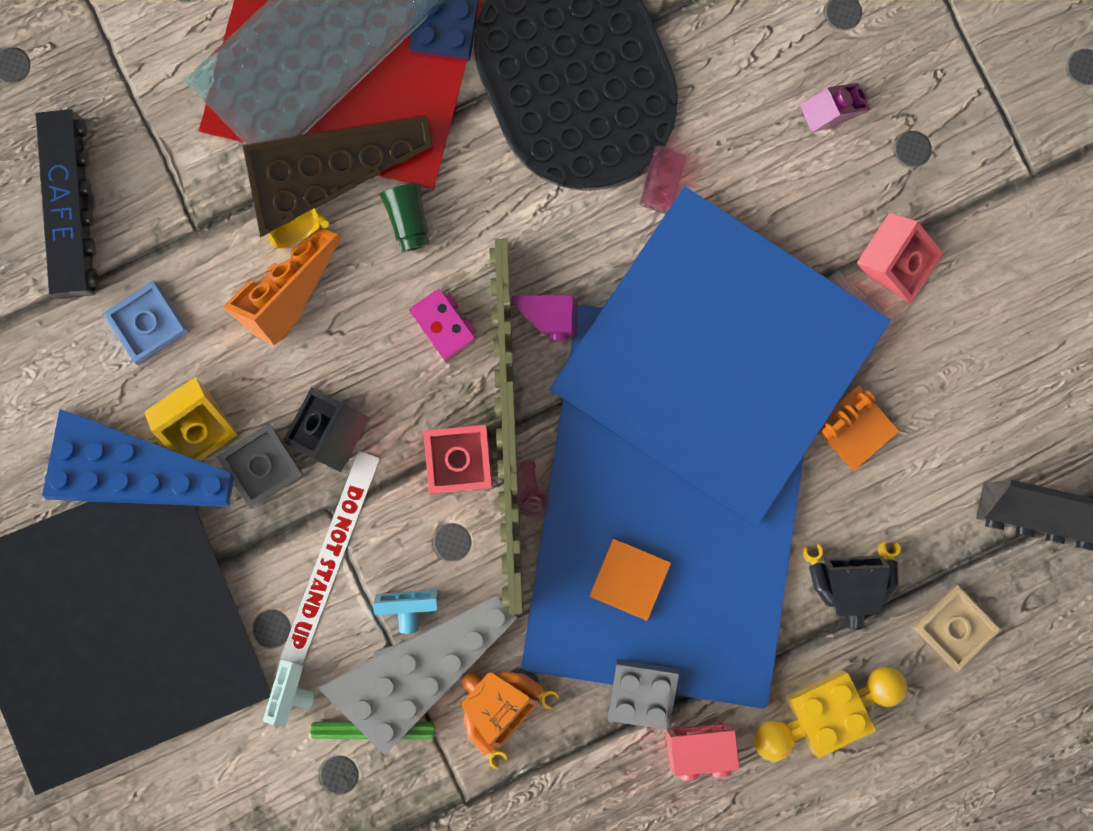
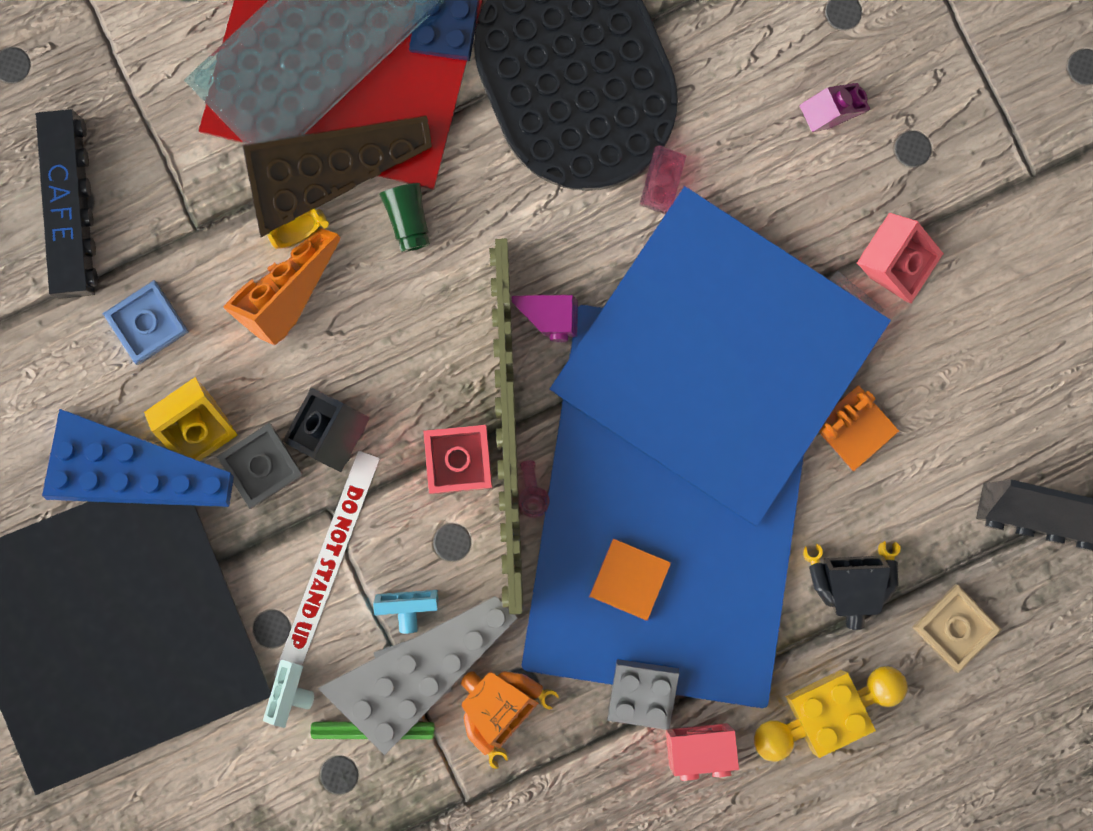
(443, 325): dark pink brick -> none

